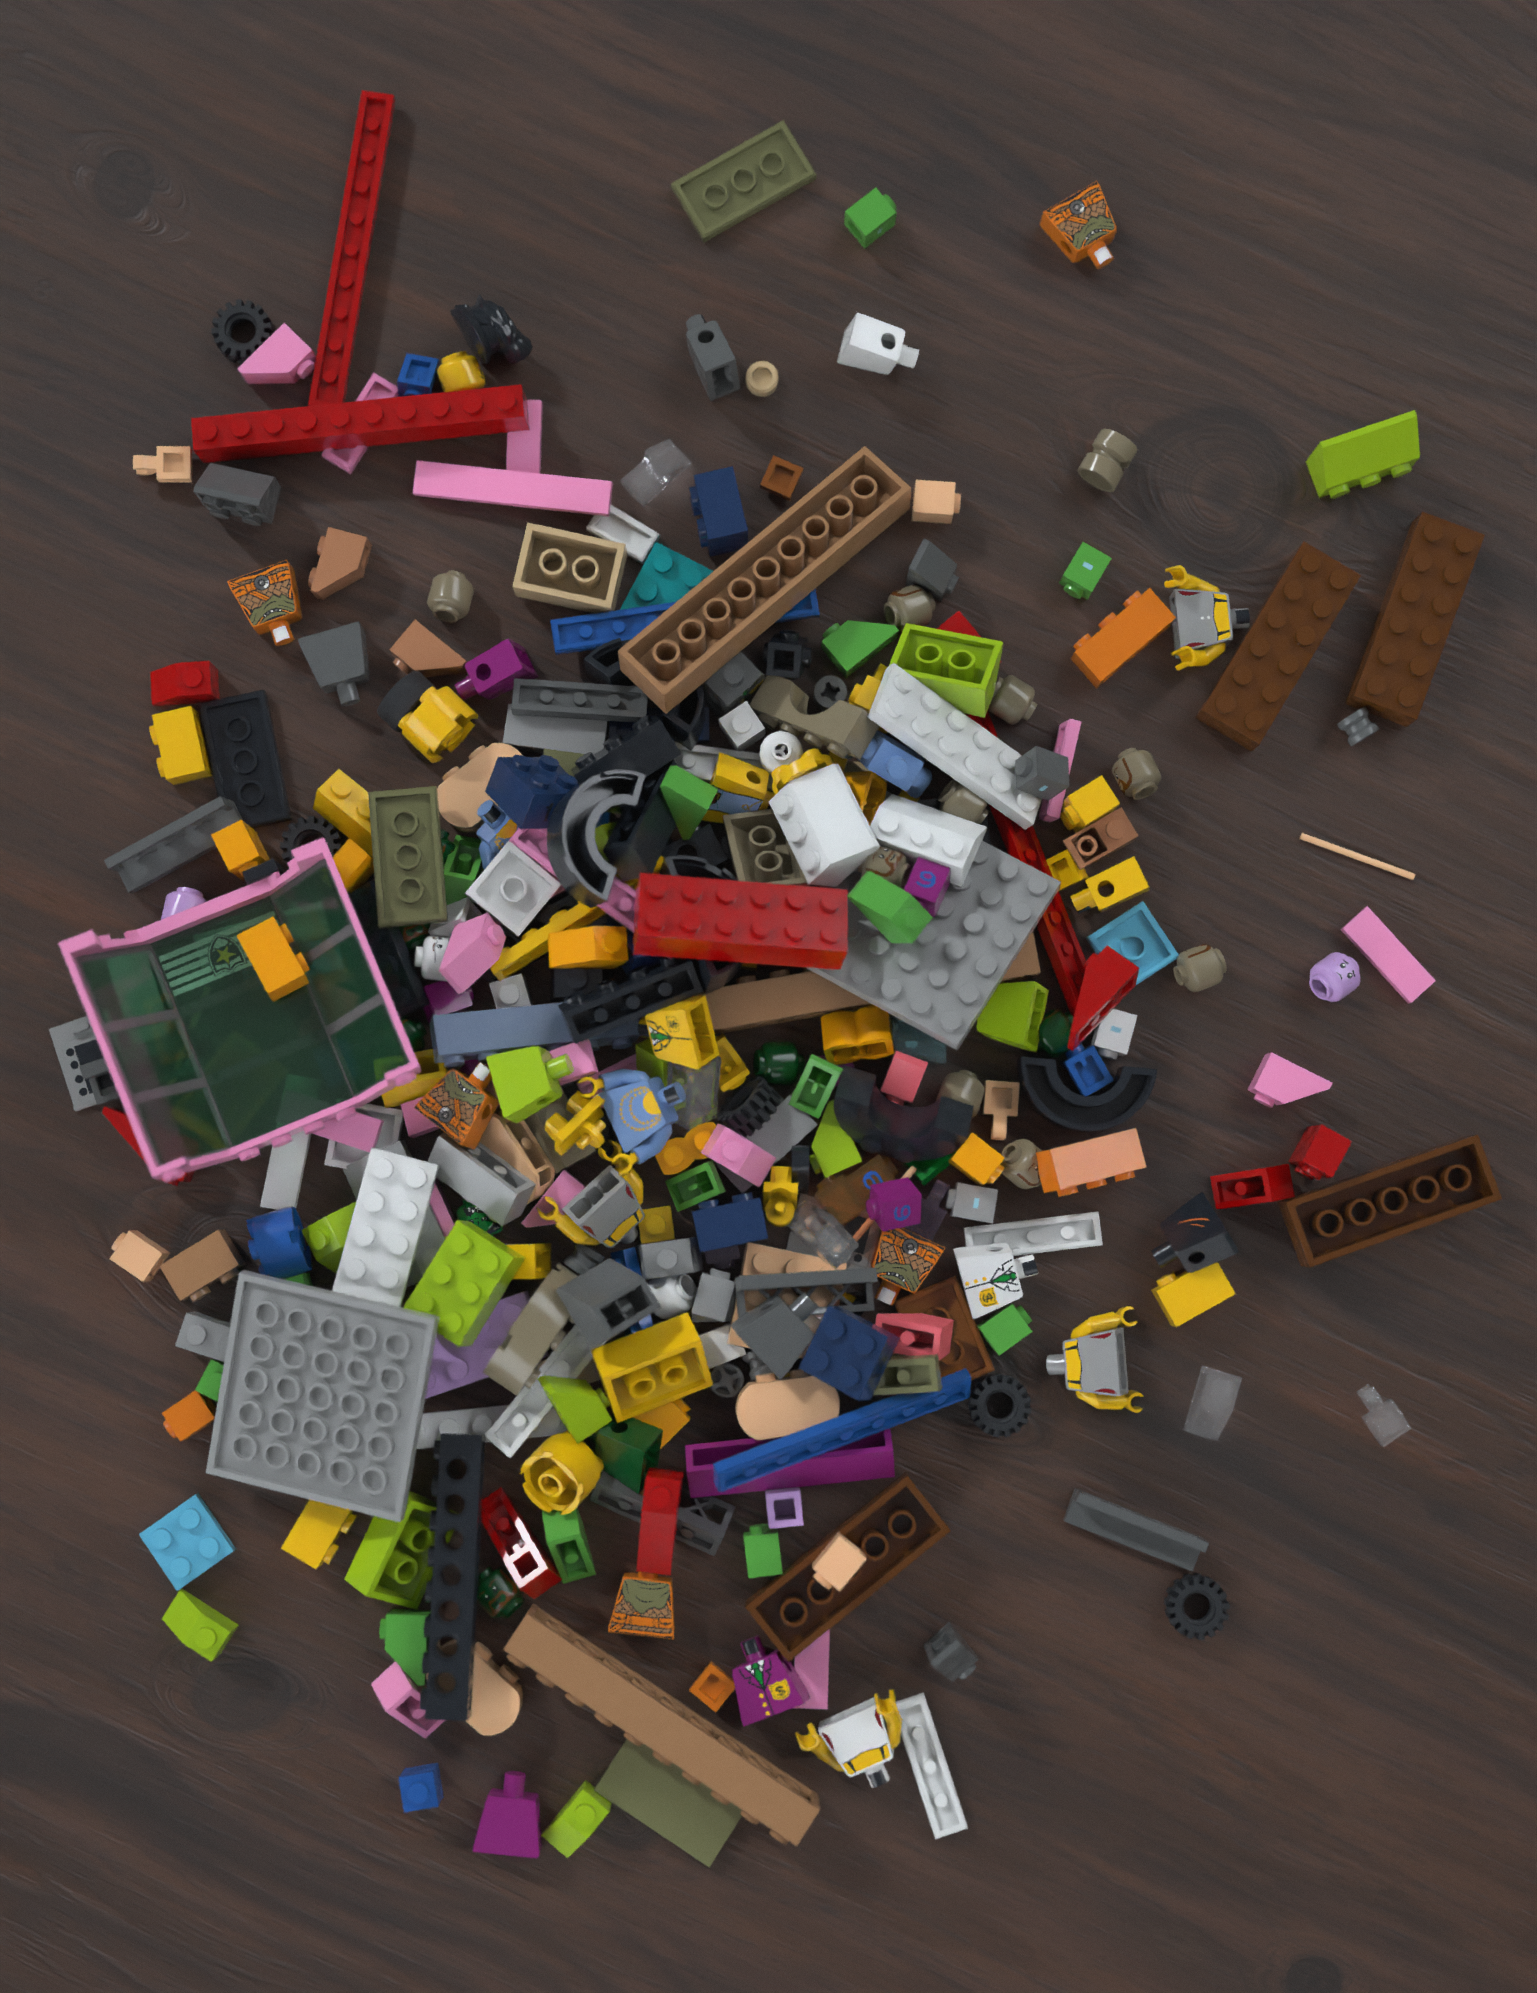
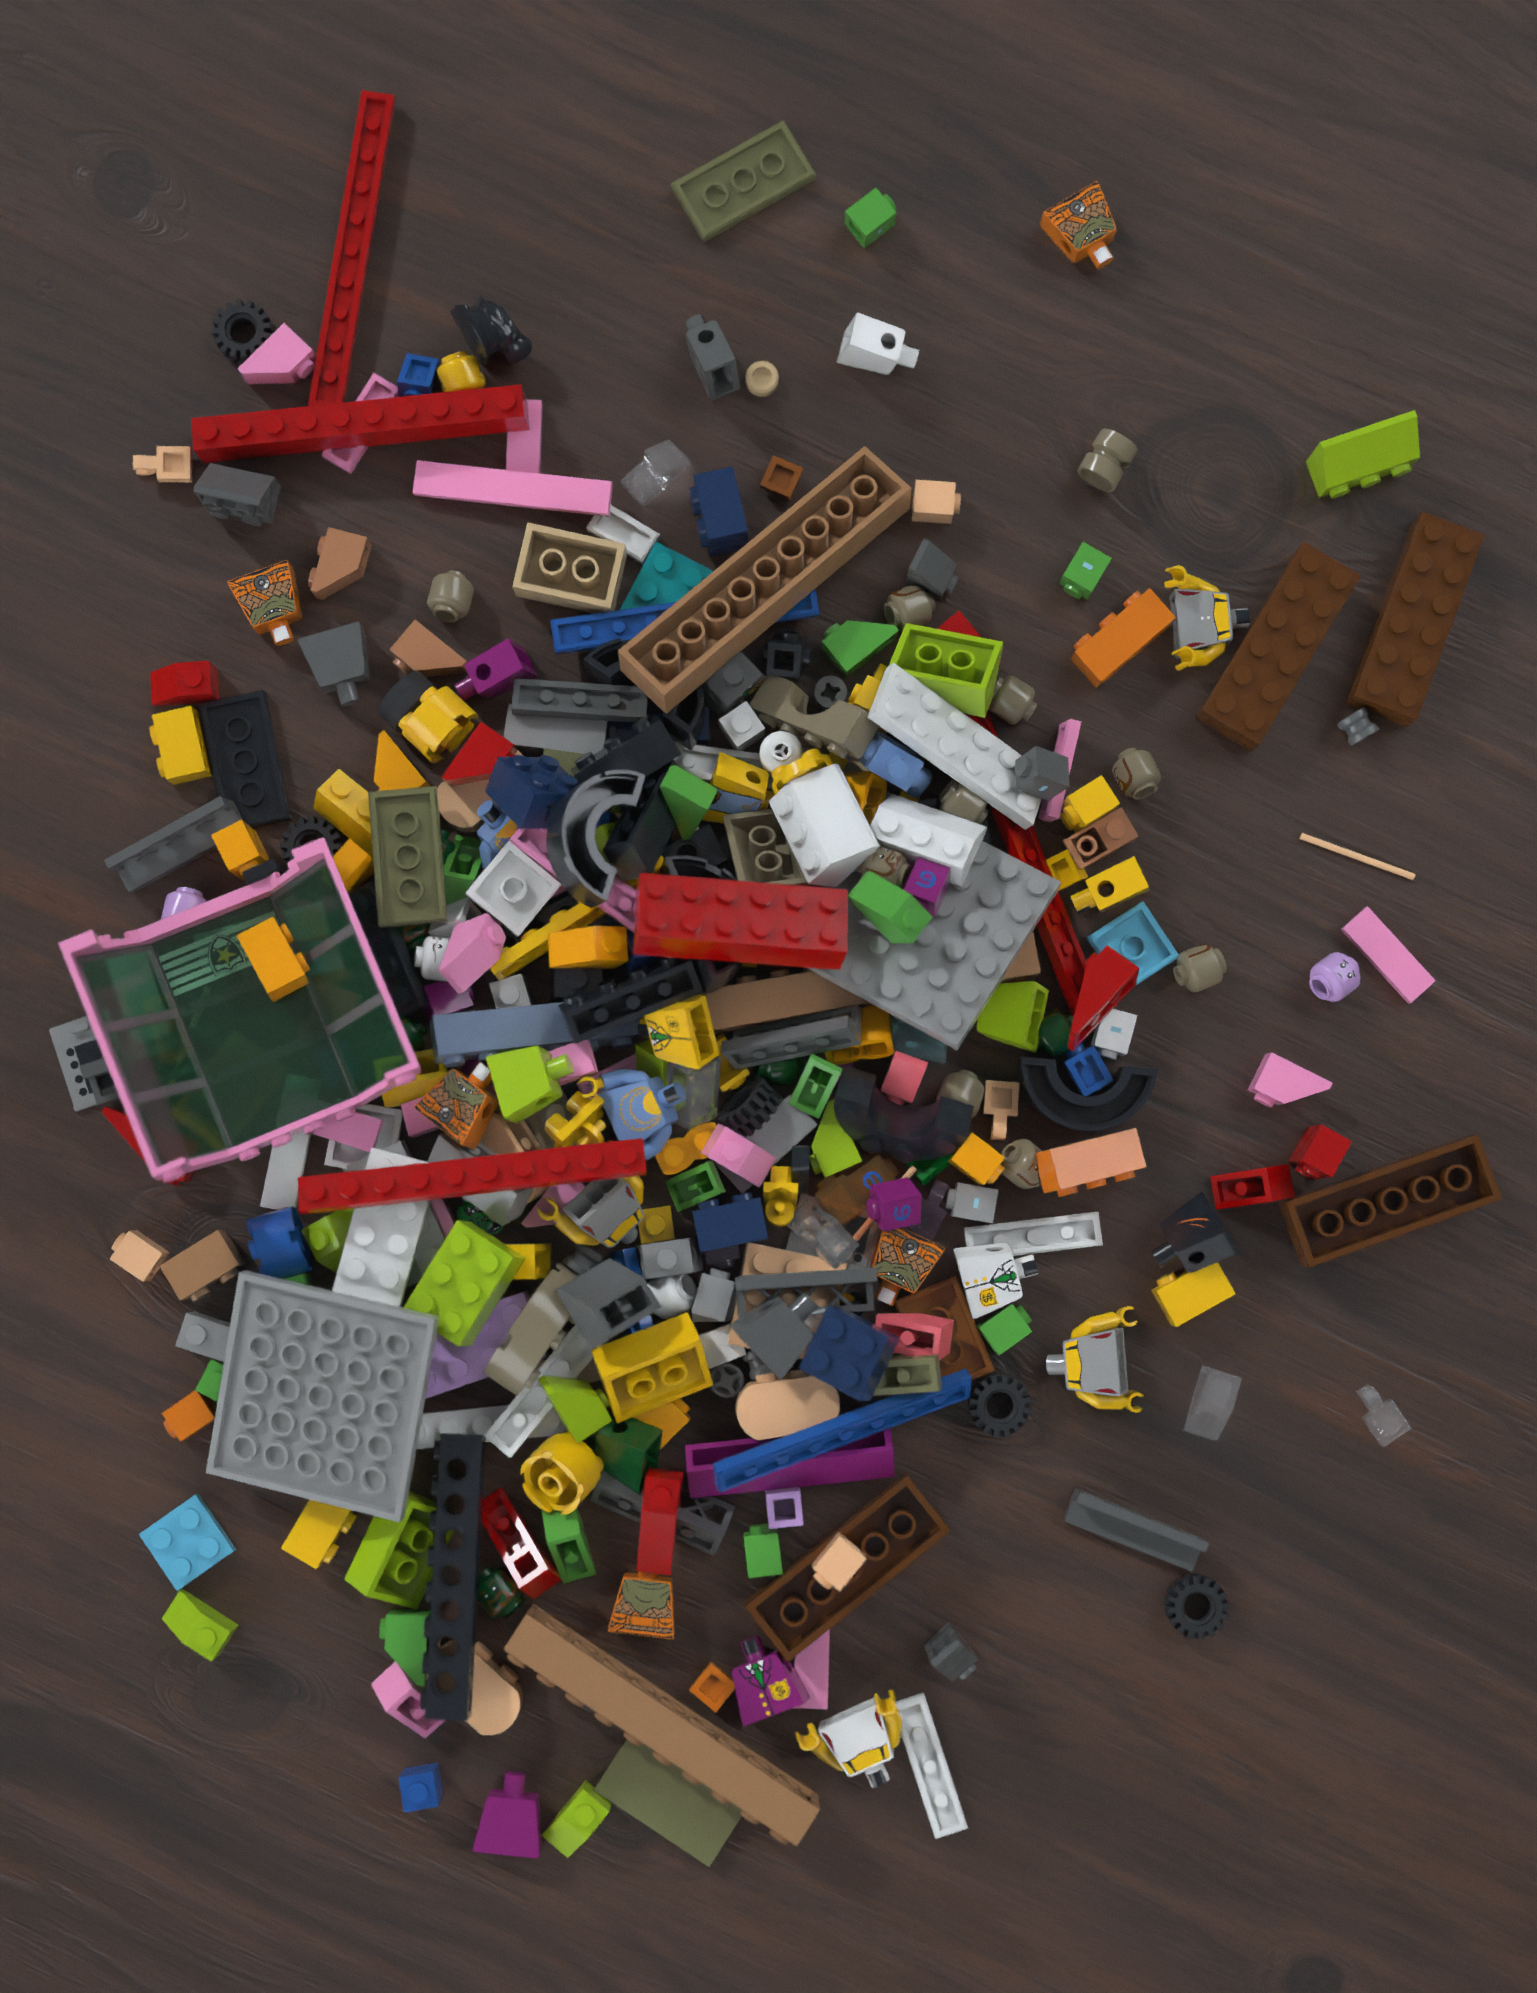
(393, 768): none -> light orange slope
(471, 1176): none -> red plate
(478, 757): none -> red slope
(794, 1037): none -> dark grey fence

